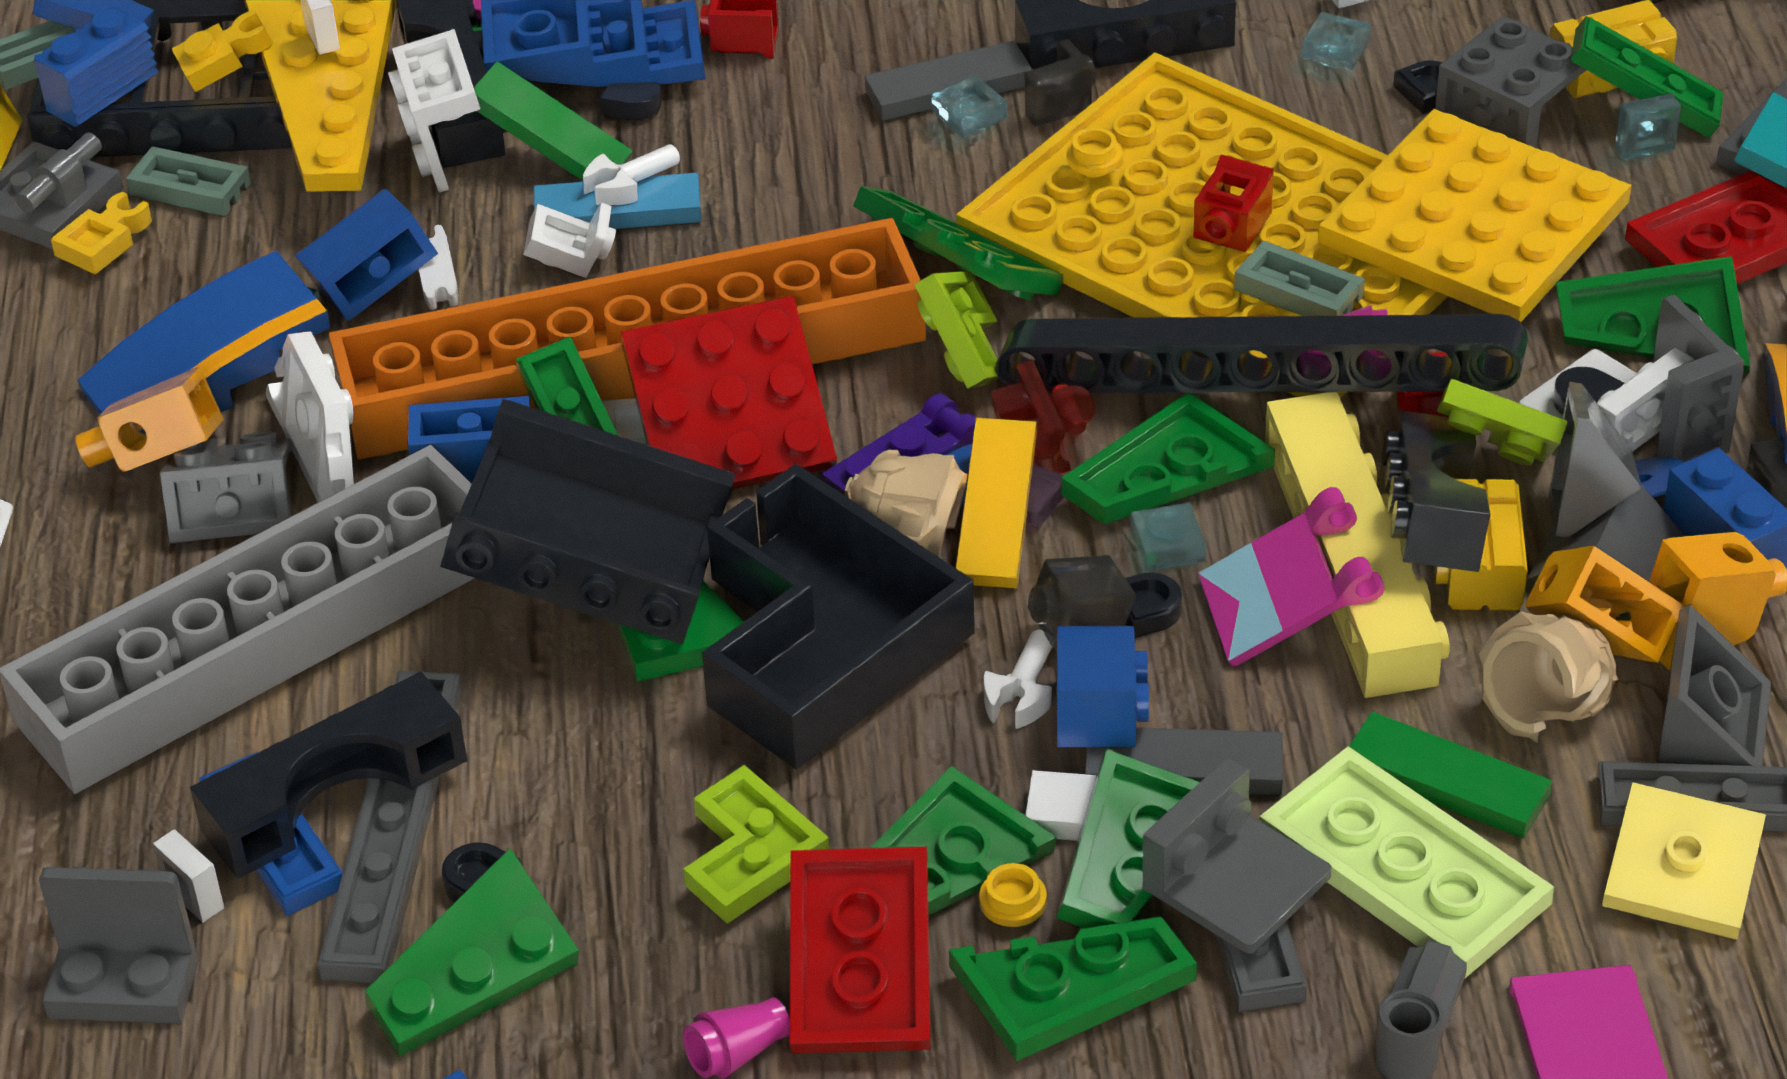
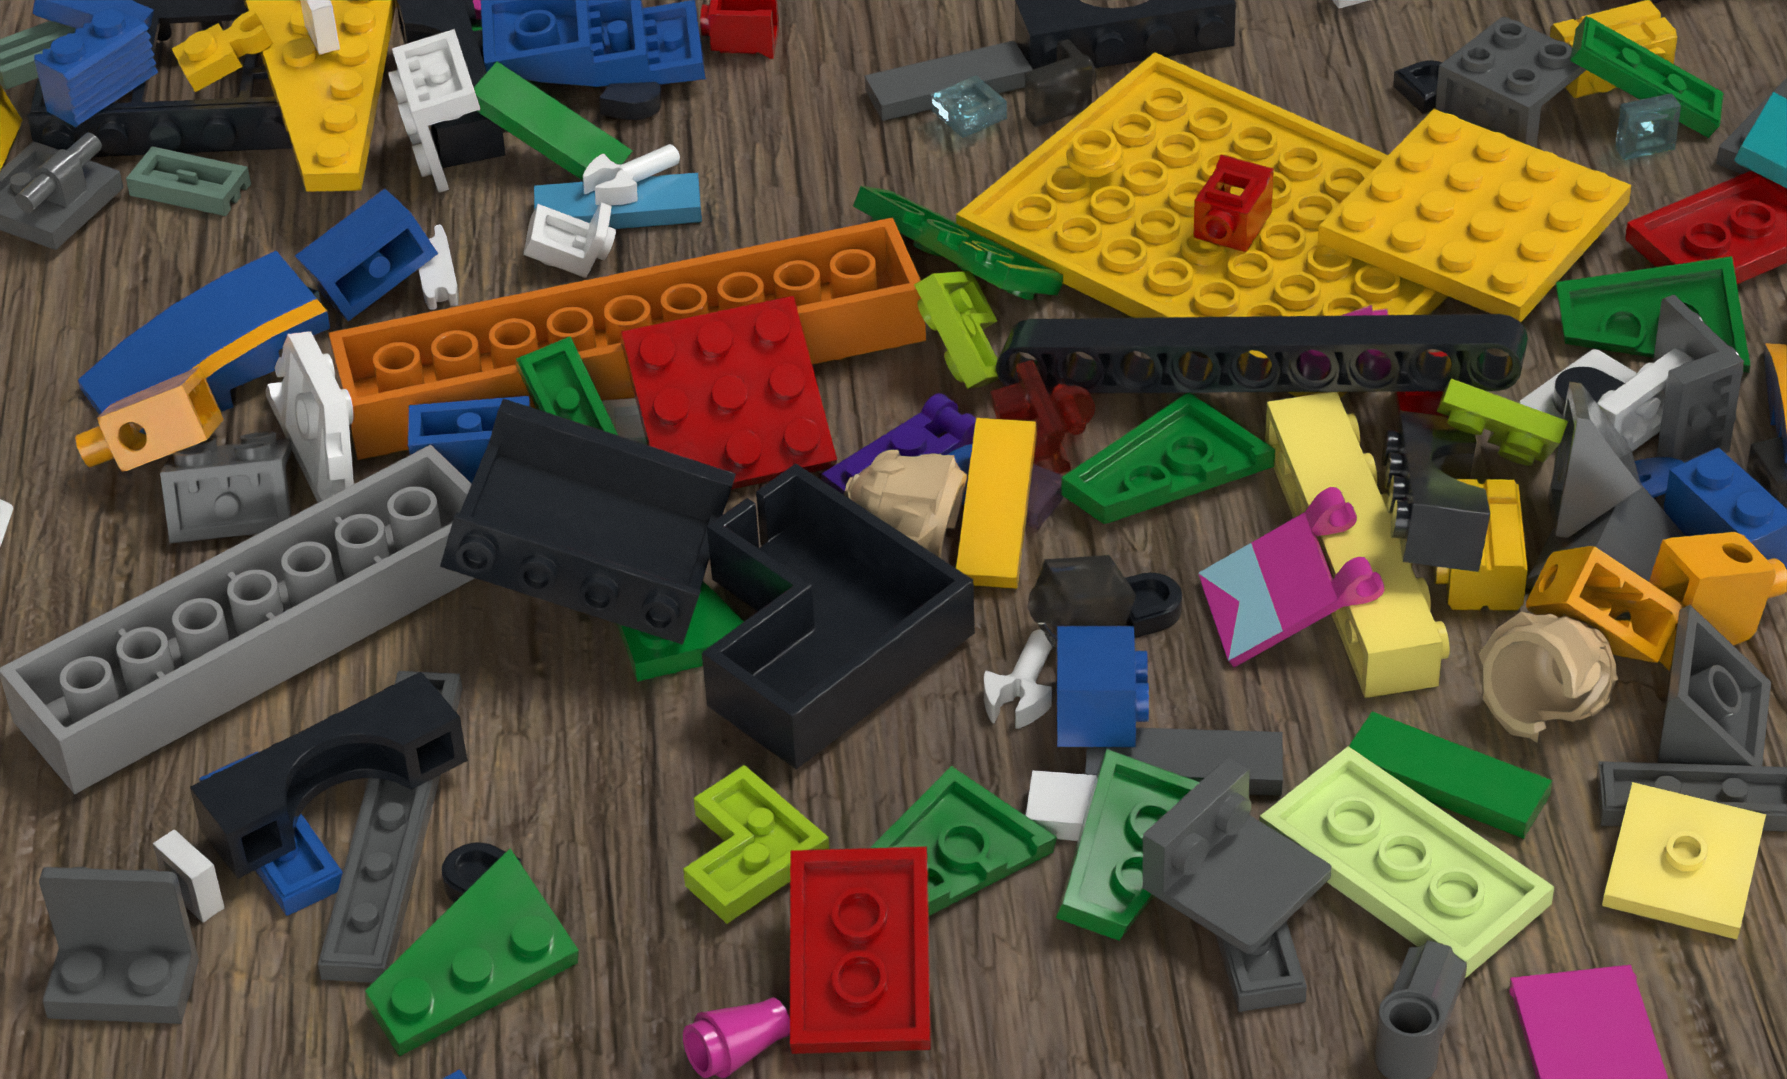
(98, 238): yellow plate -> none
(1013, 895): yellow plate -> none
(1061, 988): green wing -> none
(1168, 536): clear light blue plate -> none
(1297, 282): sand green tile -> none
(1336, 41): clear light blue plate -> none

